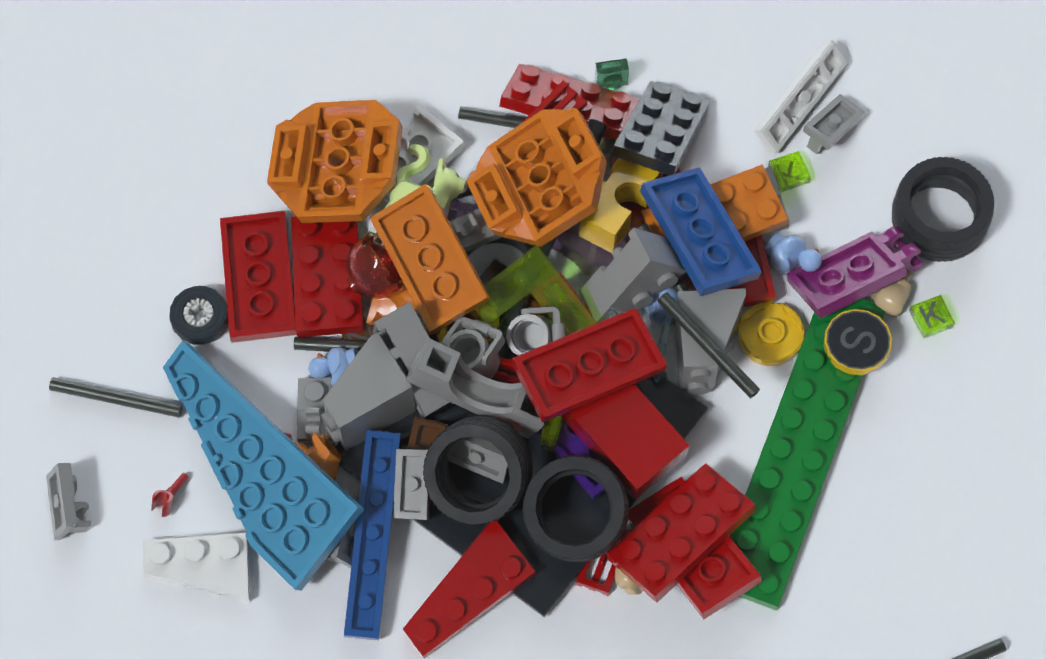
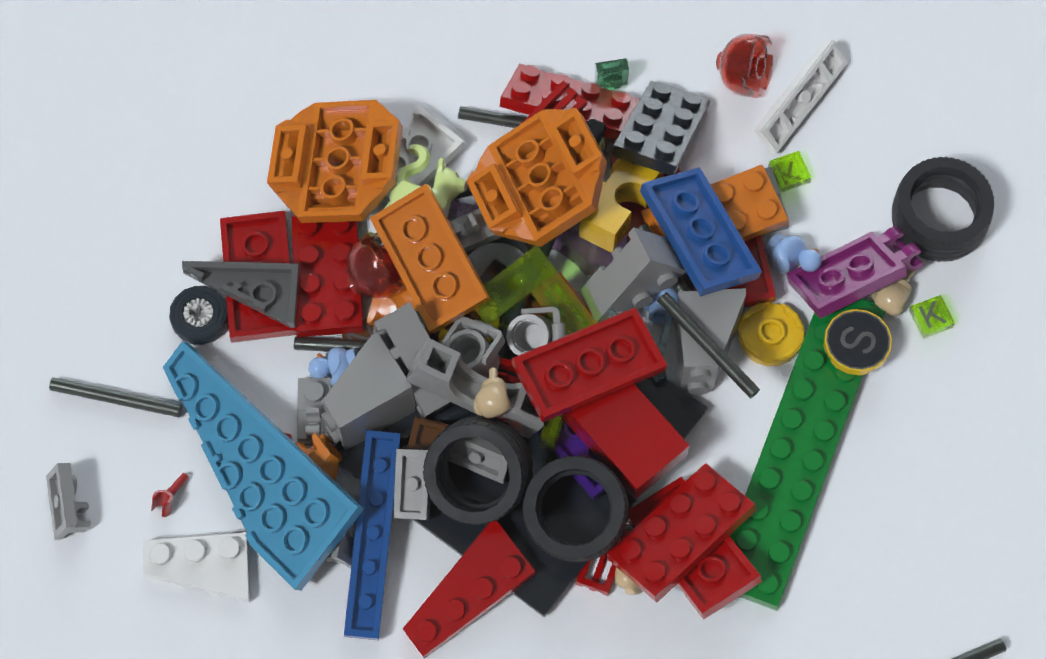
(261, 286): none -> dark grey wing
(492, 397): none -> tan piece
(746, 64): none -> clear red cylinder
(832, 123): light grey plate -> none

